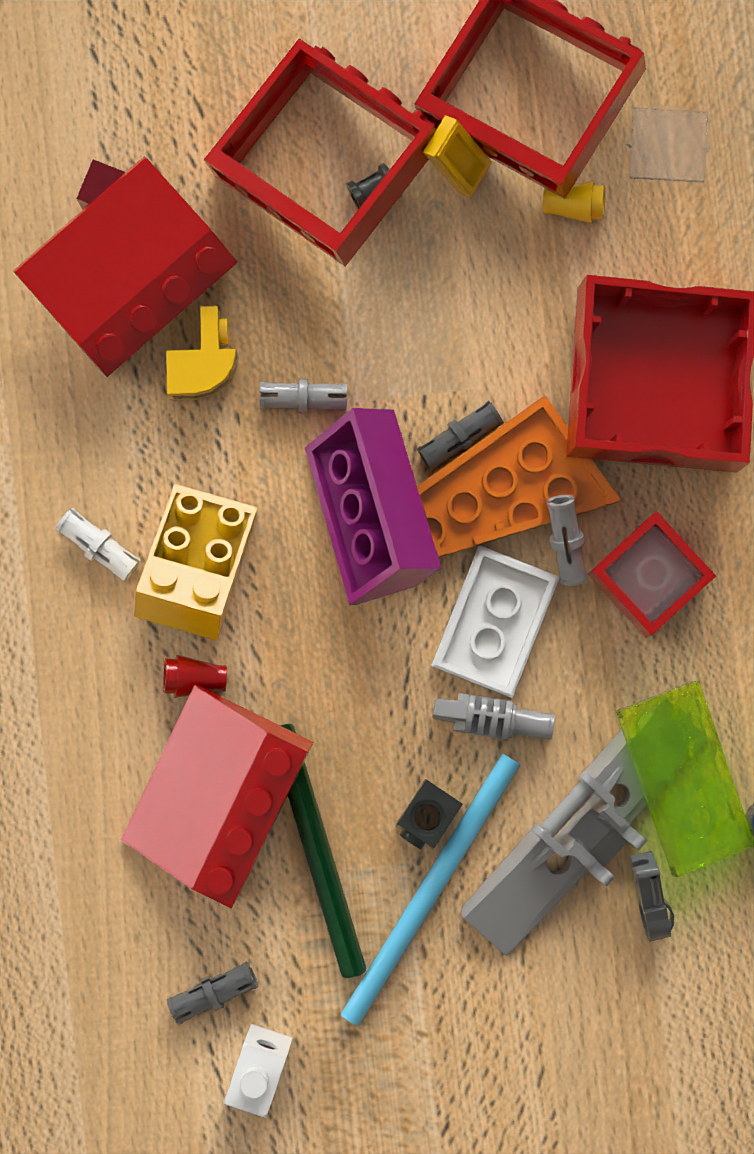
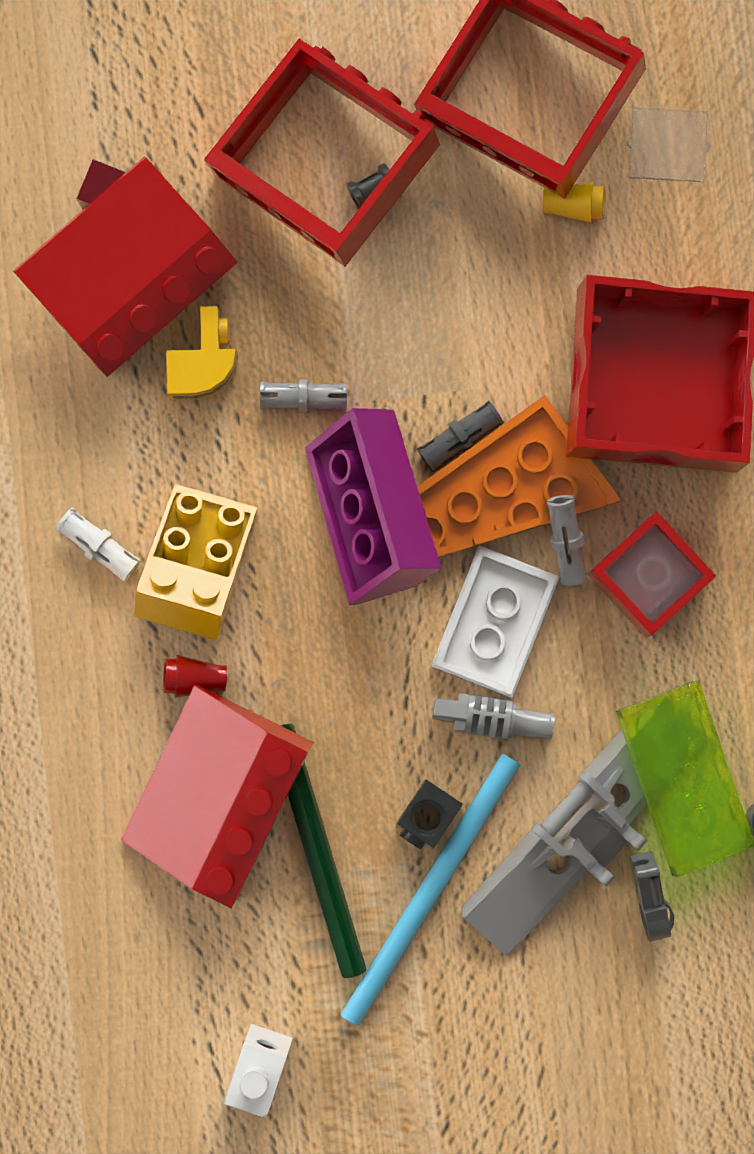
(212, 993): dark grey pin -> none
(457, 156): yellow tile -> none

